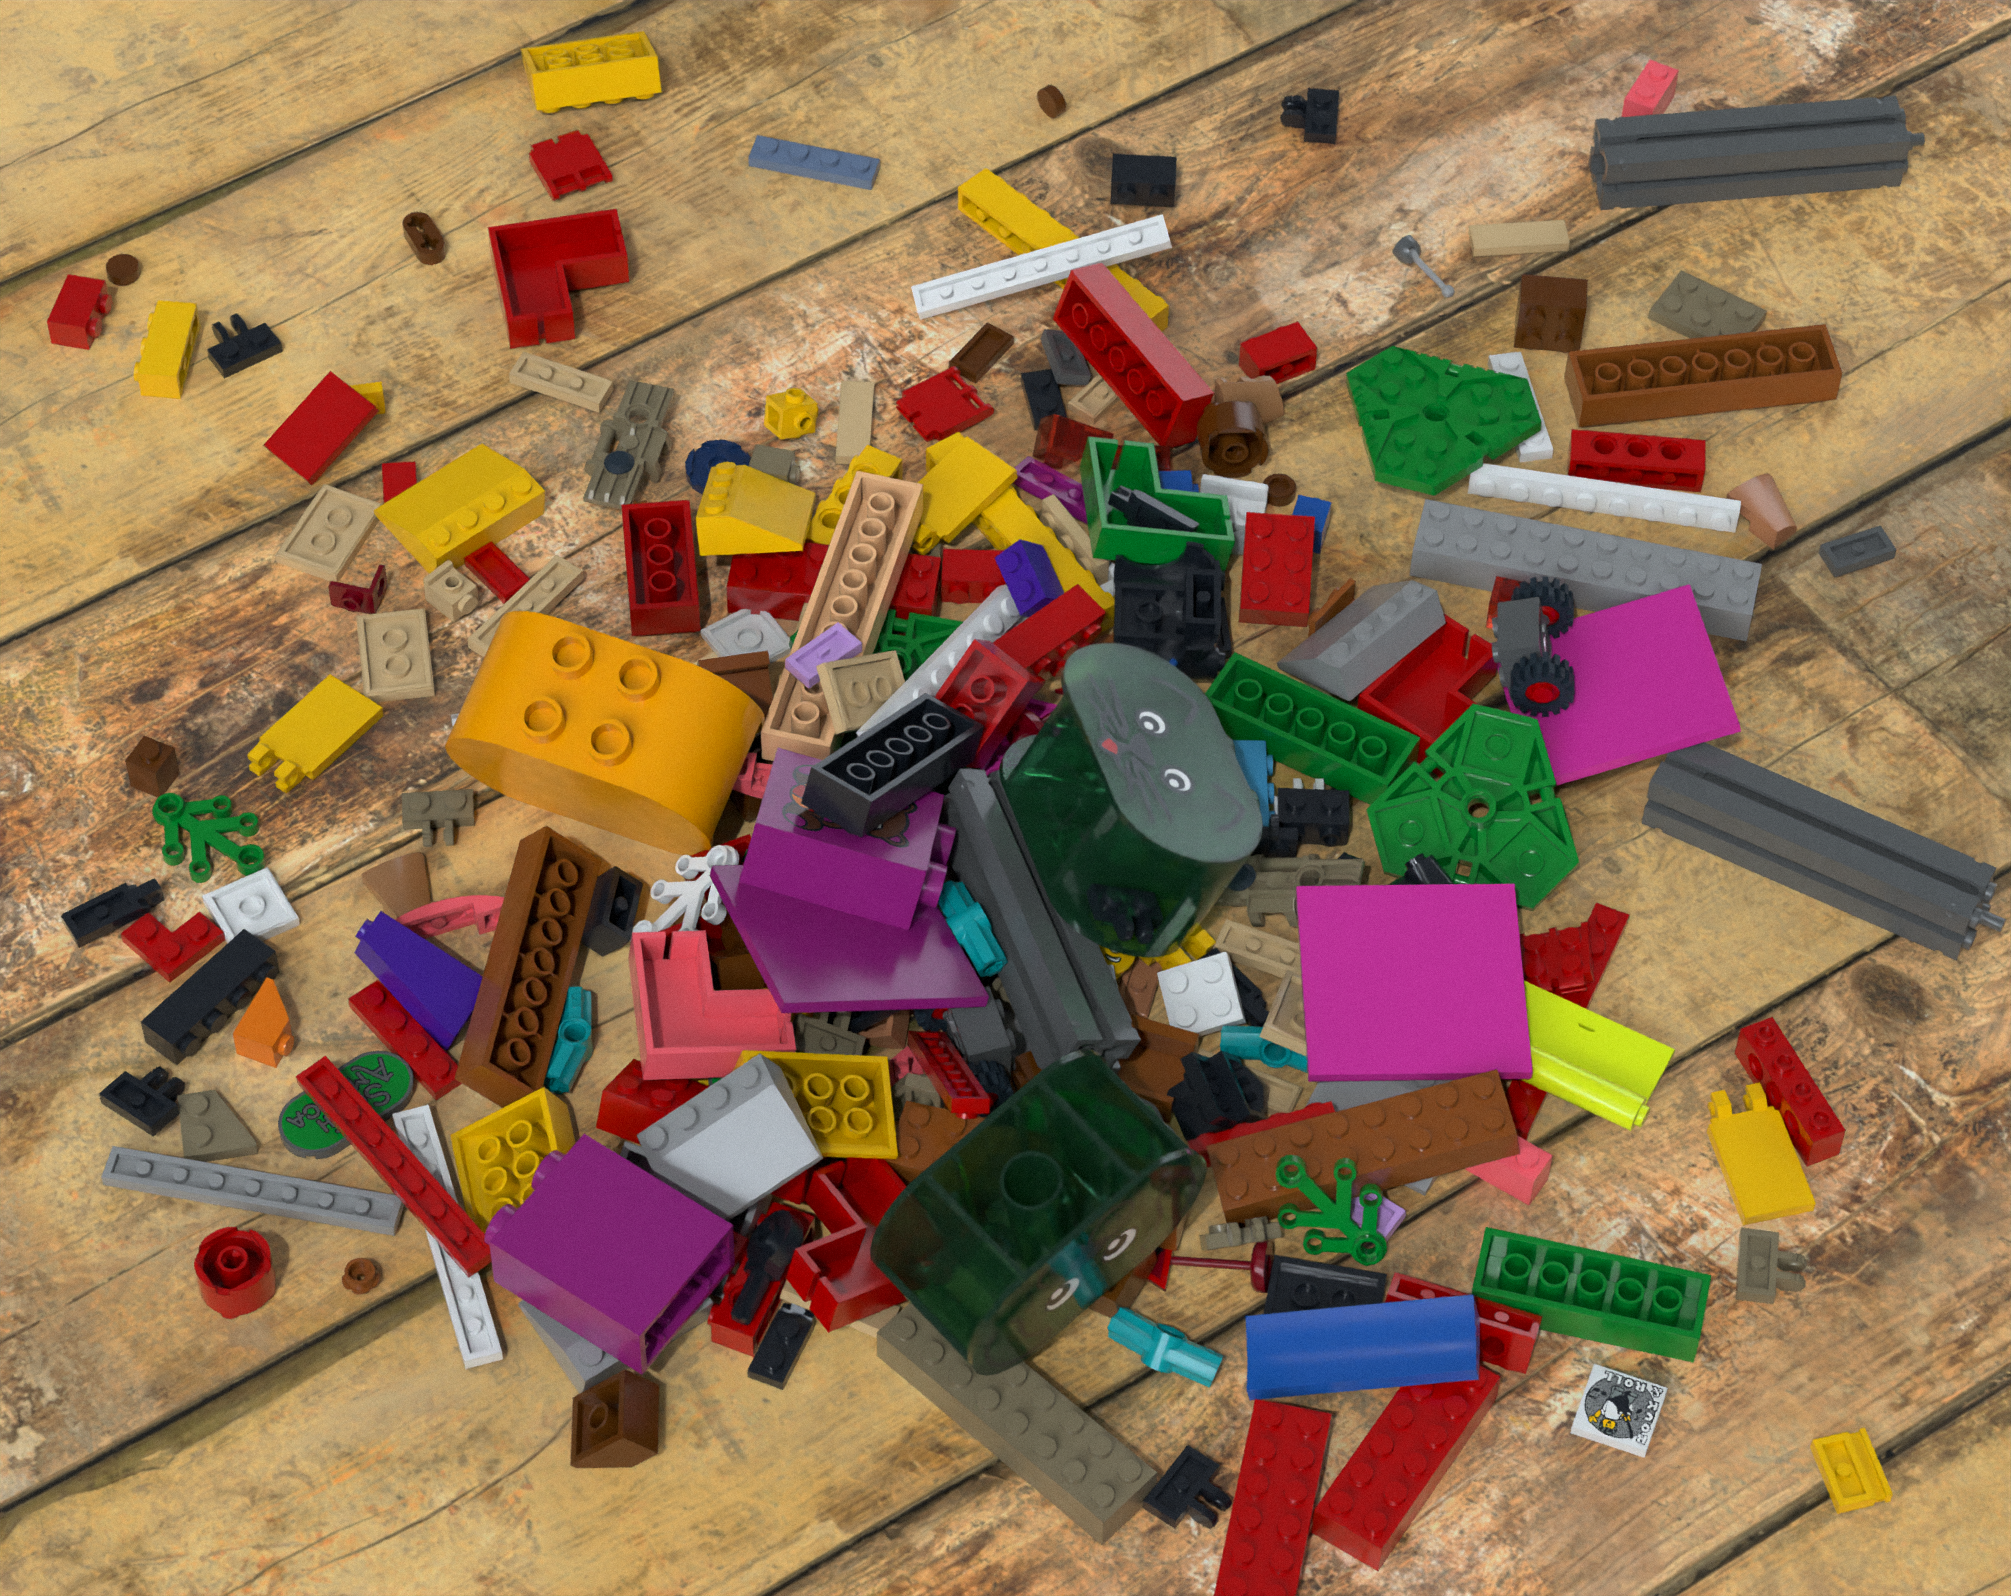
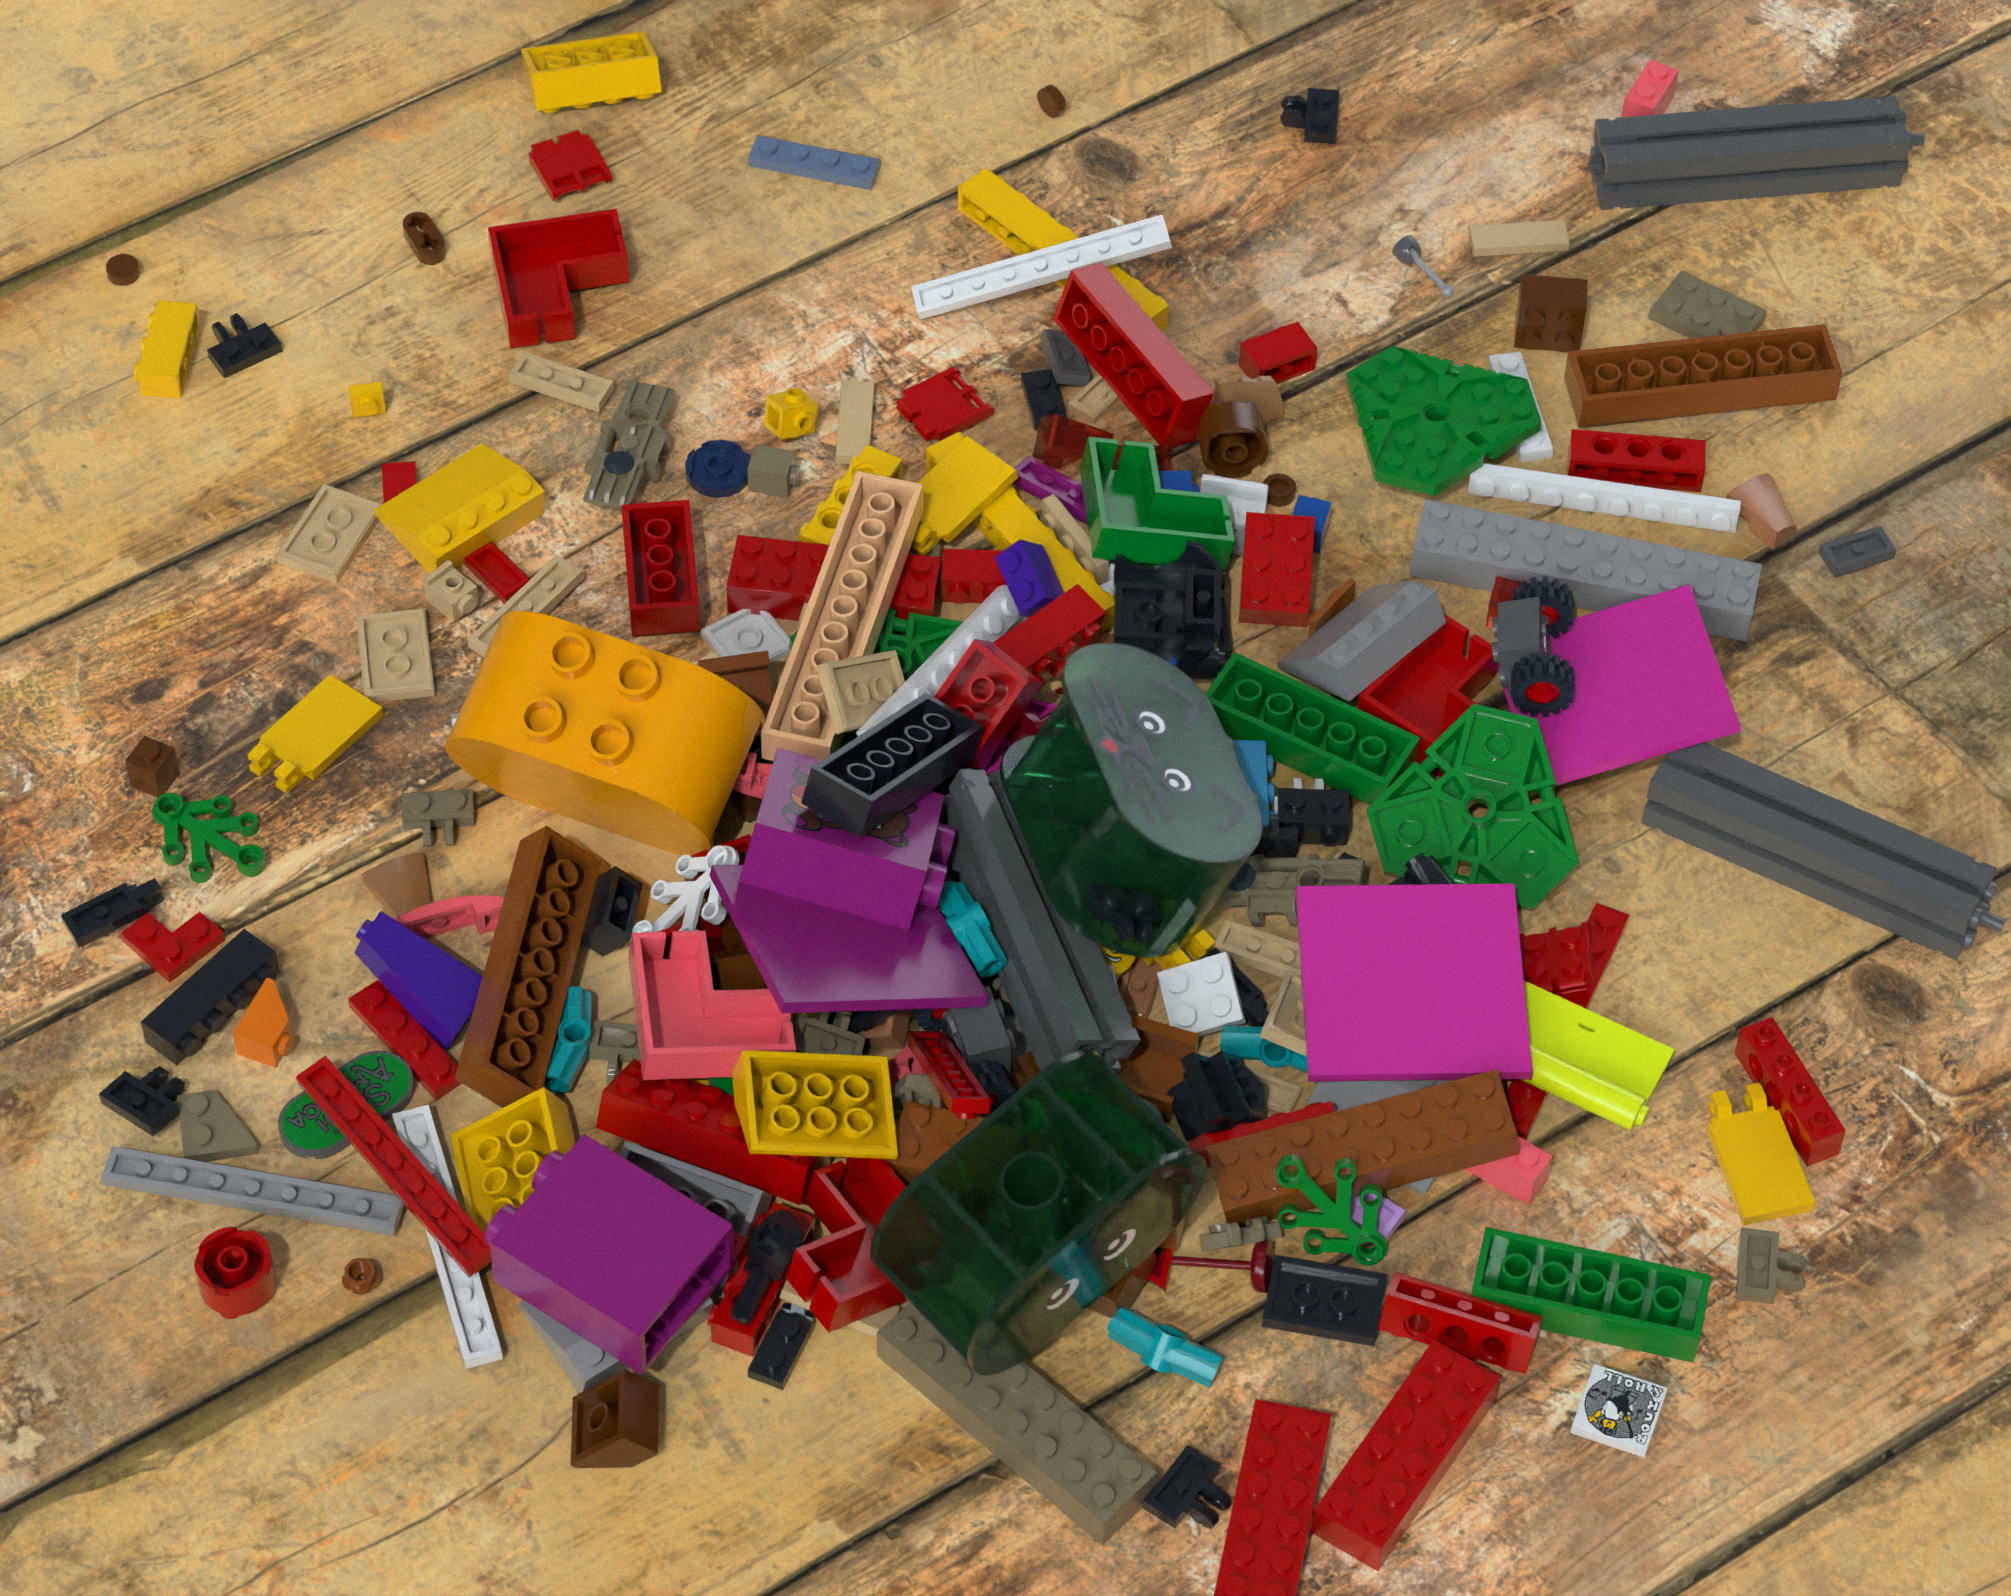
(79, 312): red brick -> none
(252, 905): white tile -> none
(321, 428): red tile -> none
(359, 598): dark red bracket -> none
(614, 1043): none -> dark tan hinge
(733, 1140): light grey slope -> none
(751, 512): yellow slope -> none
(829, 646): lavender plate -> none
(982, 352): reddish brown tile -> none
(1143, 180): black brick -> none
(1148, 512): black hinge -> none
(1363, 1347): blue arch -> none
(1851, 1470): yellow plate -> none

